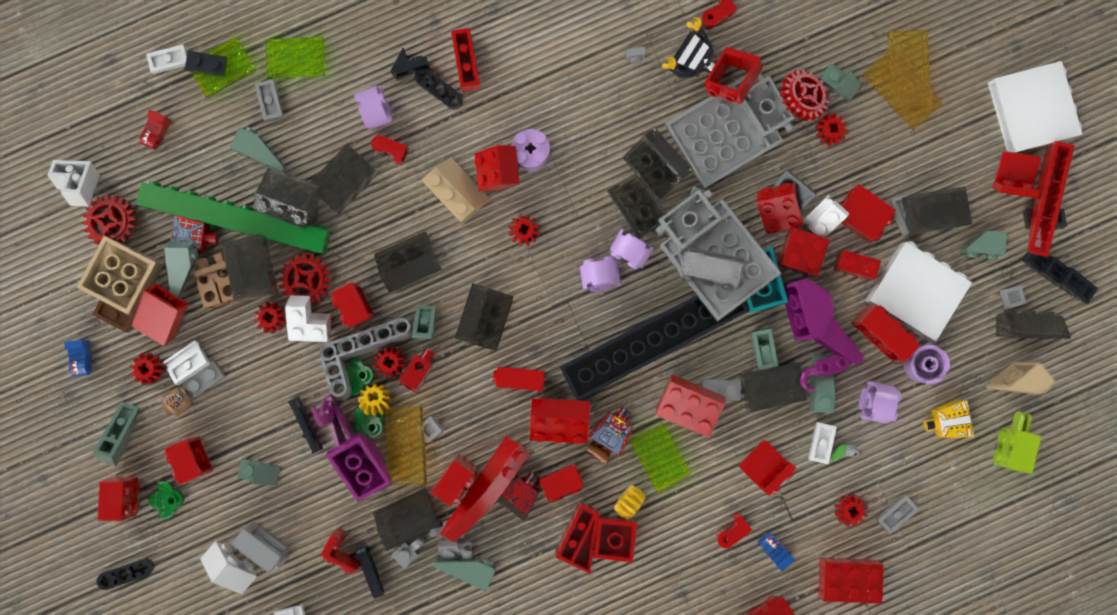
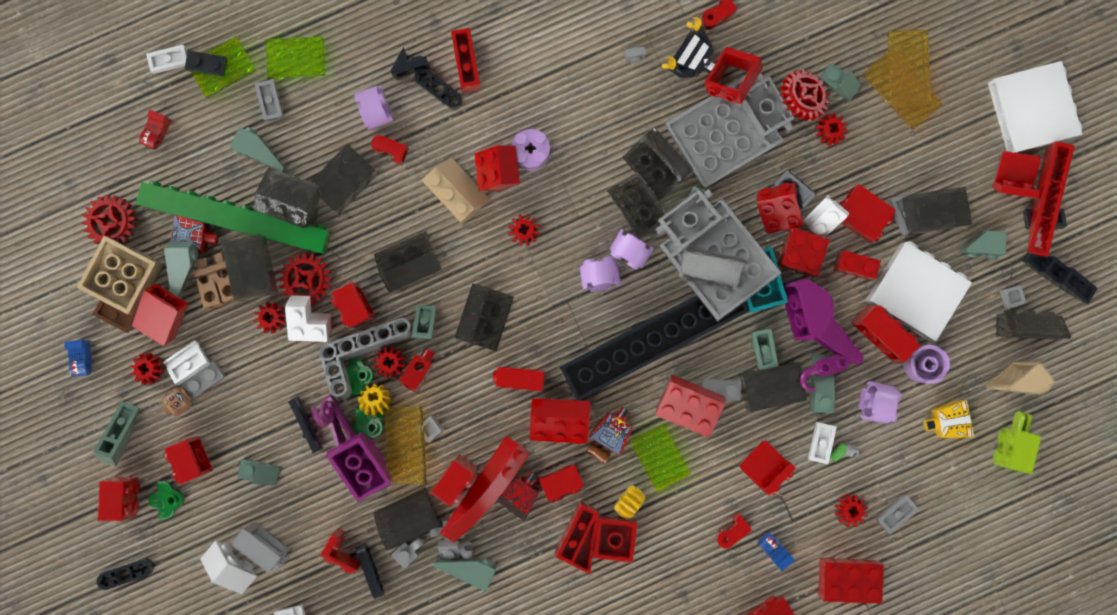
(75, 180): white brick -> none

